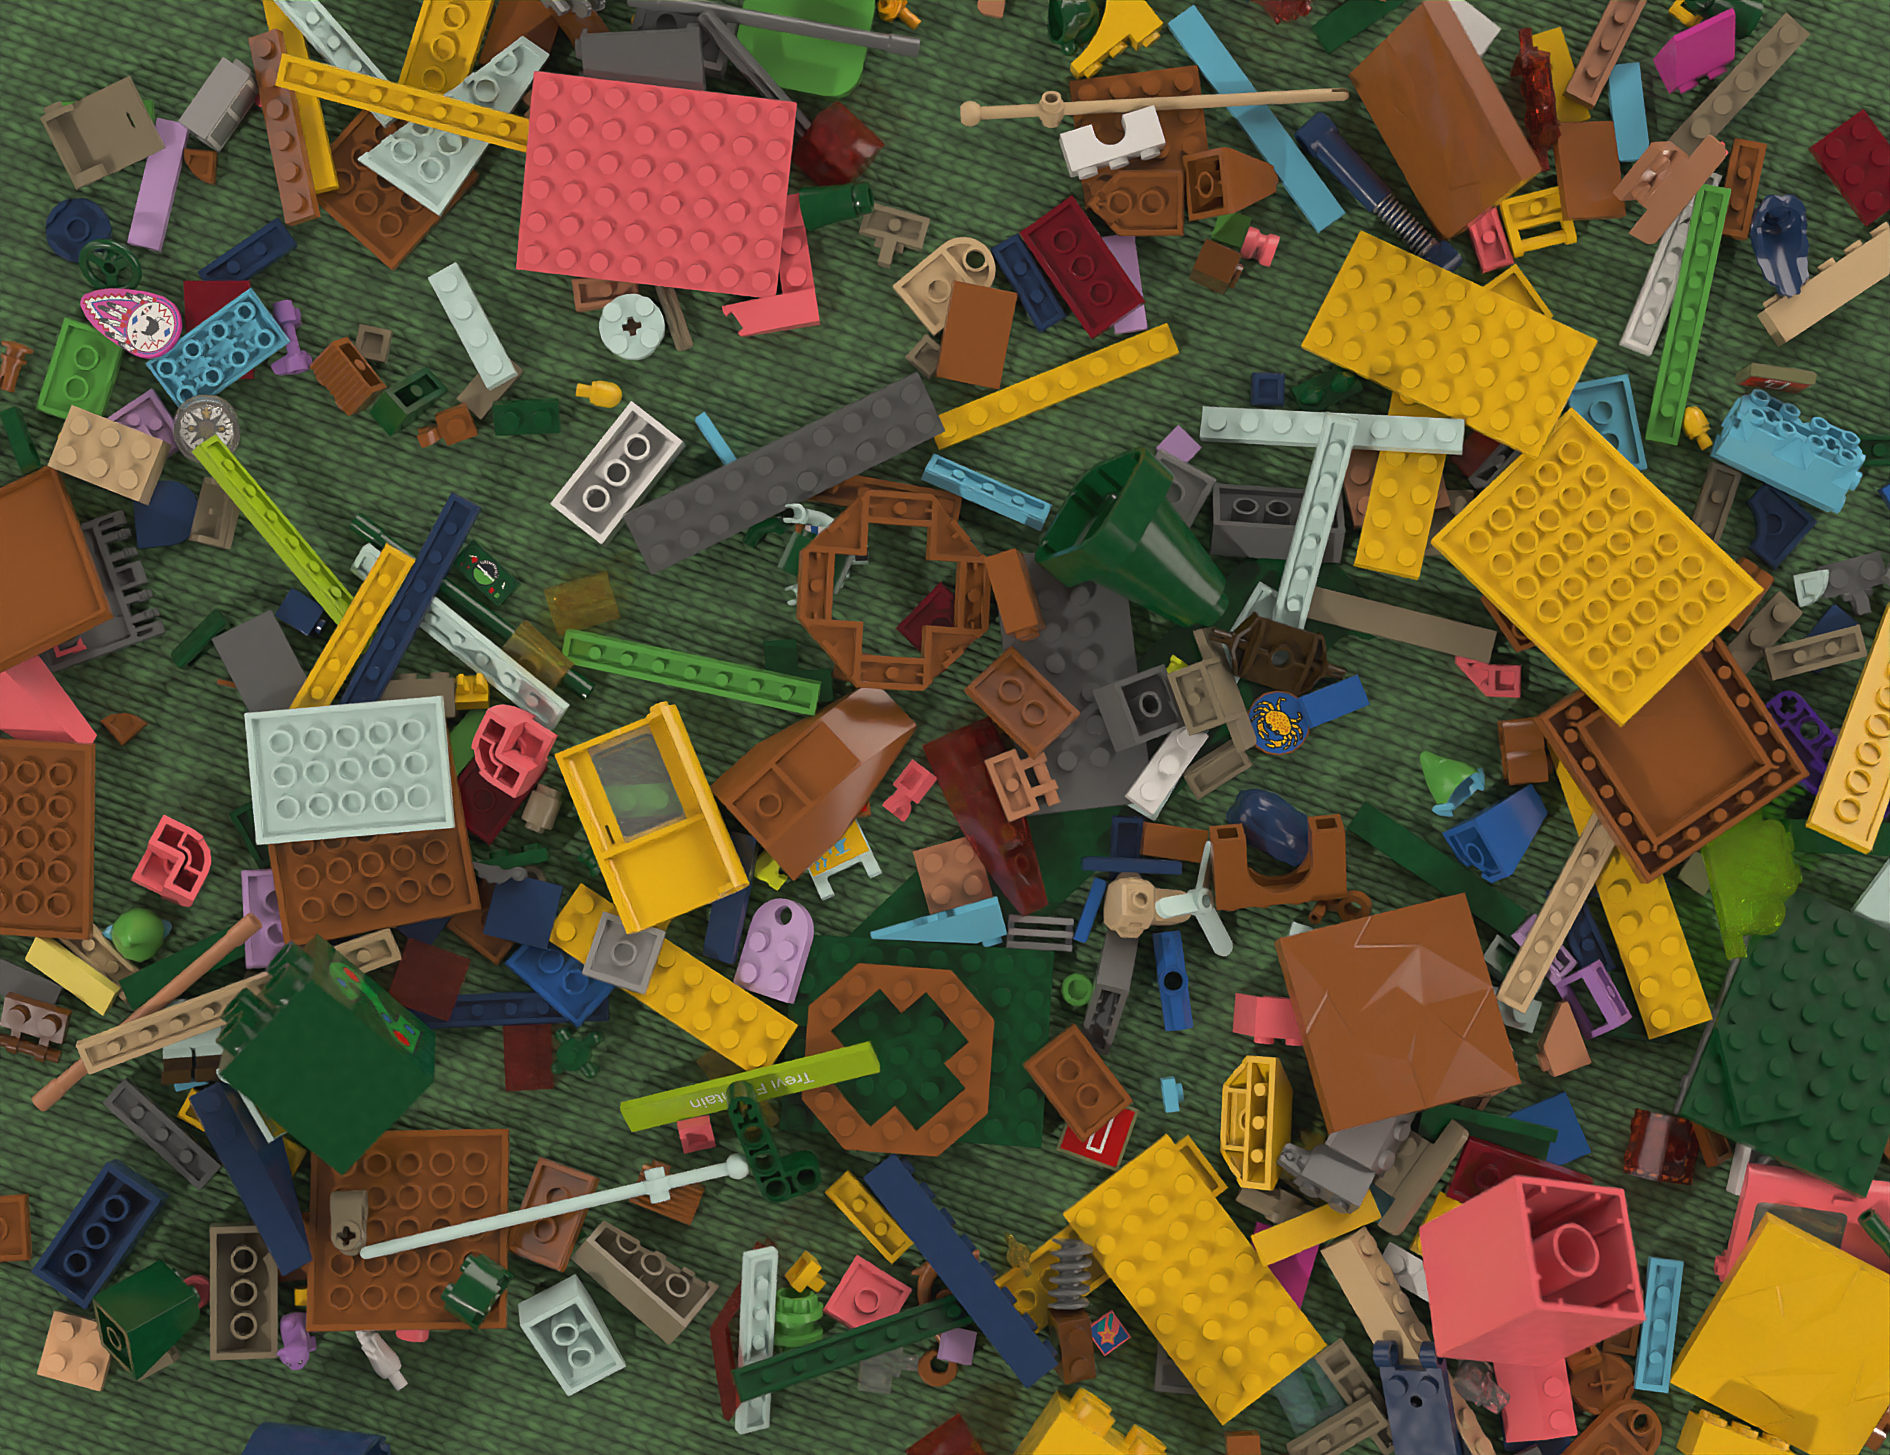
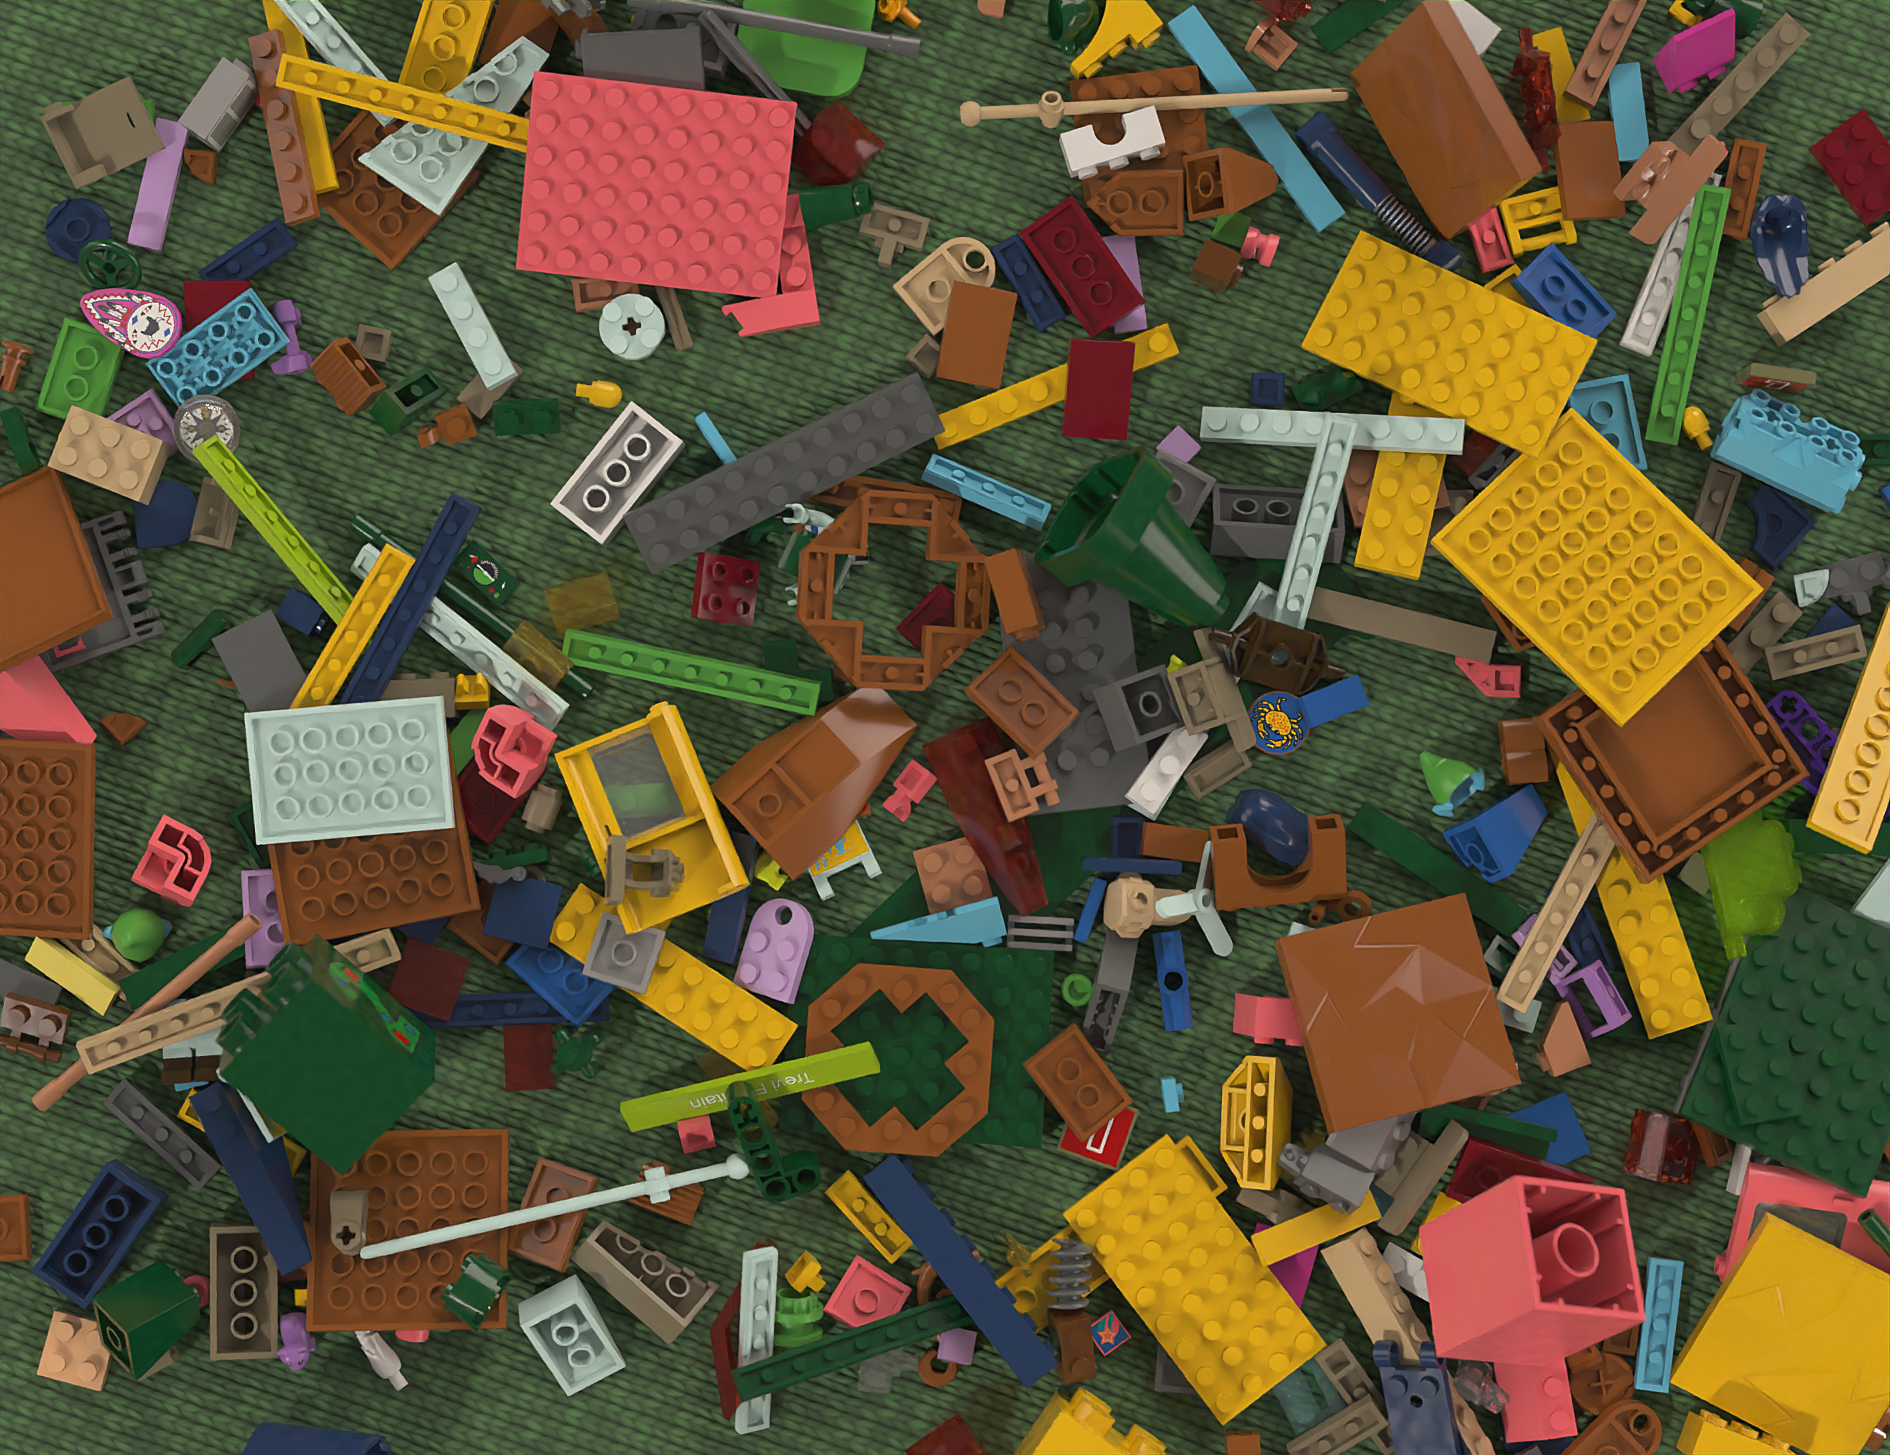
(665, 872): none -> dark tan tile
(725, 589): none -> dark red plate
(1098, 389): none -> dark red tile
(1271, 44): none -> nougat tile
(1562, 293): none -> blue plate

